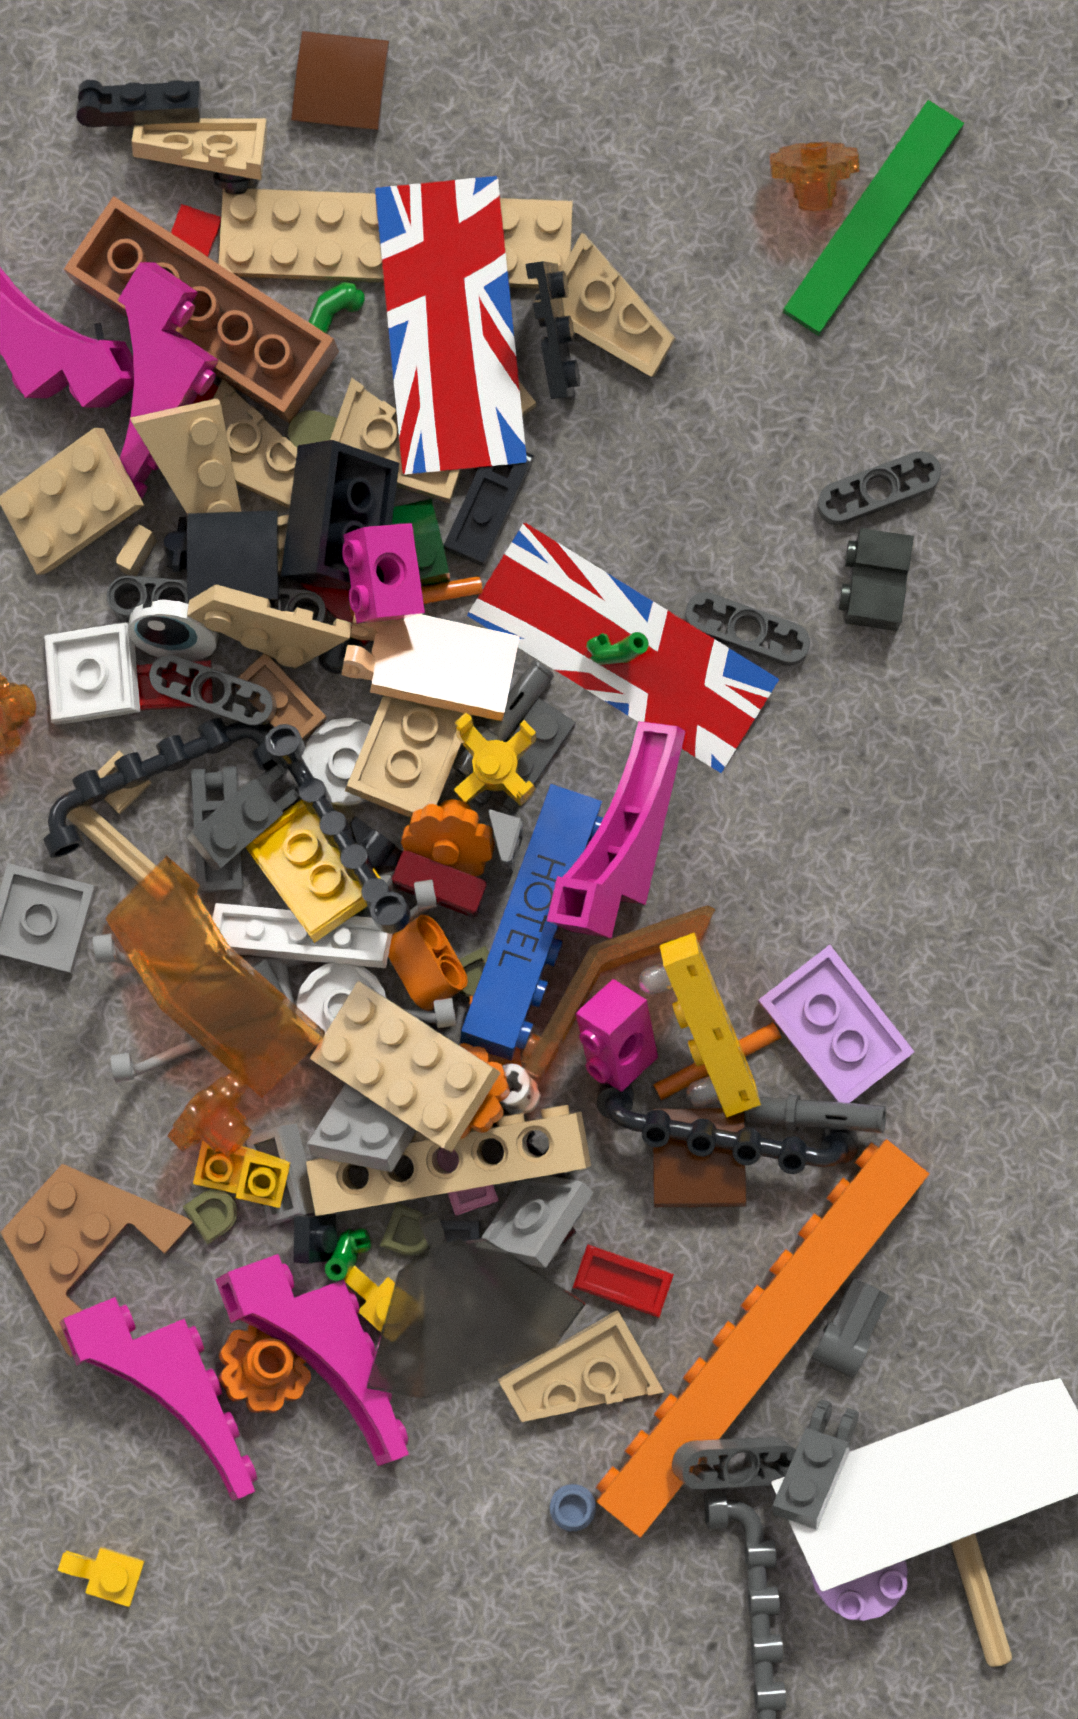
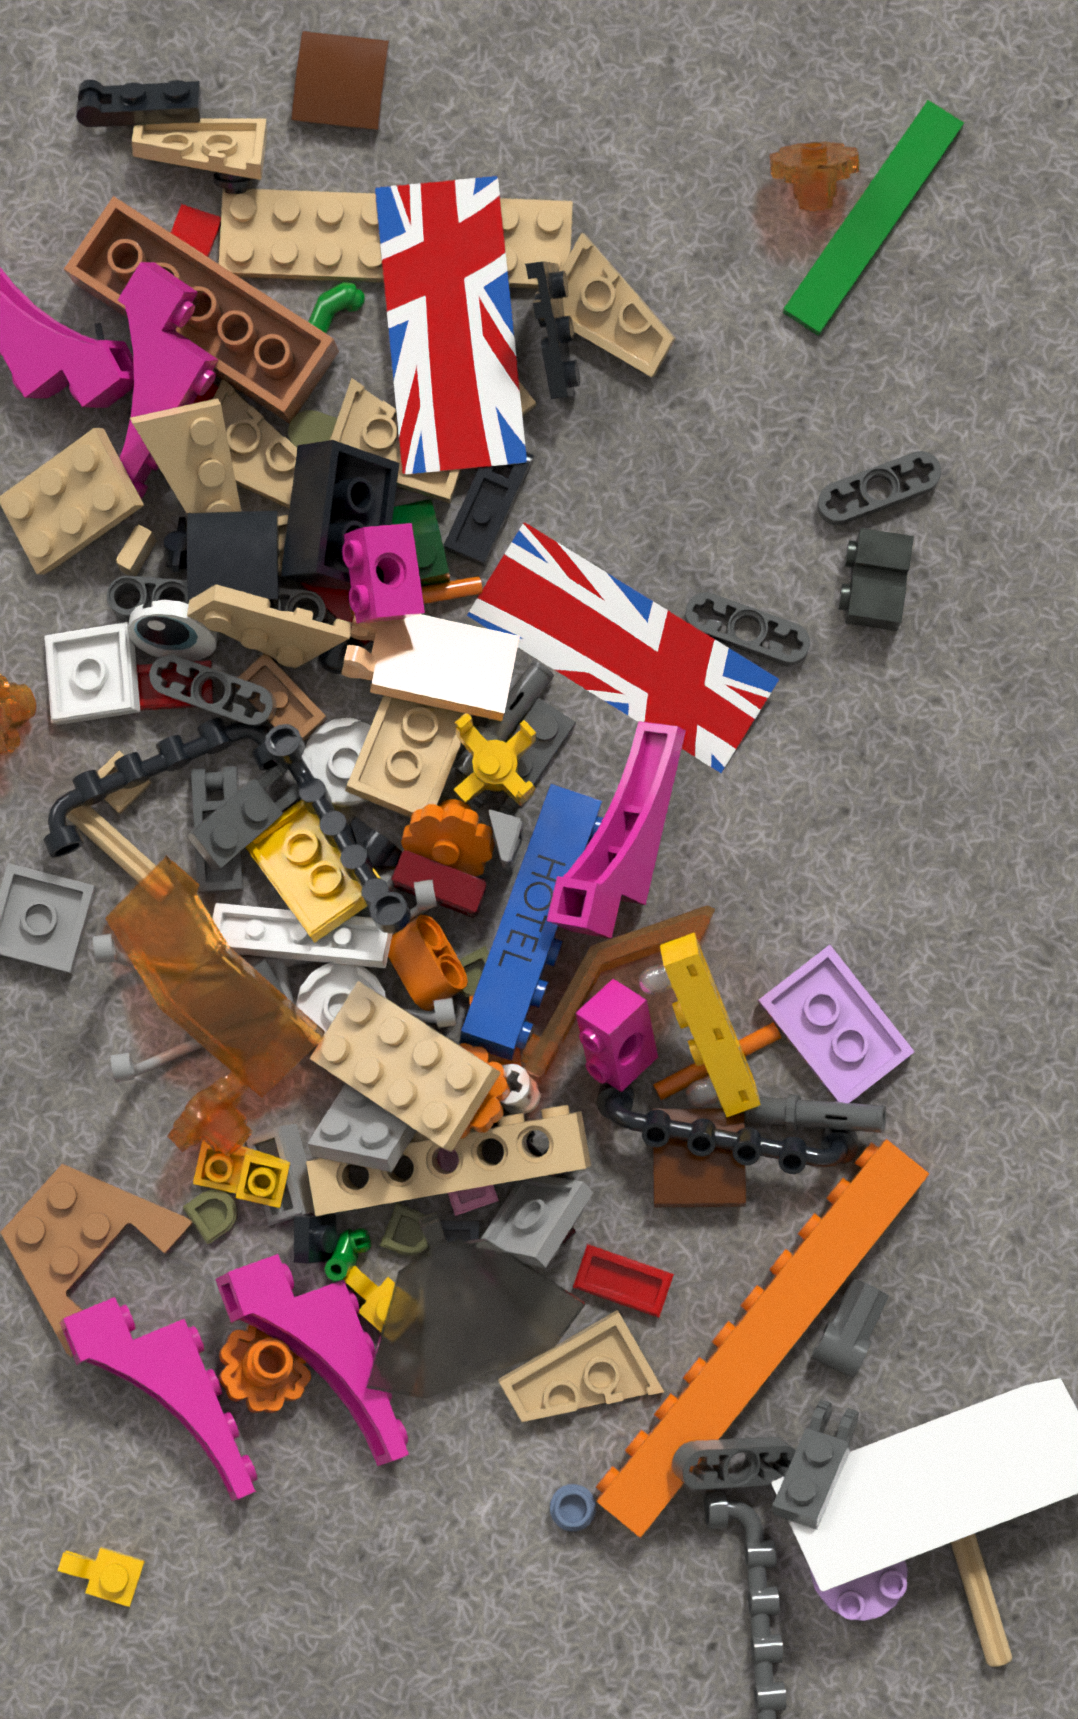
(621, 652): green arm -> none

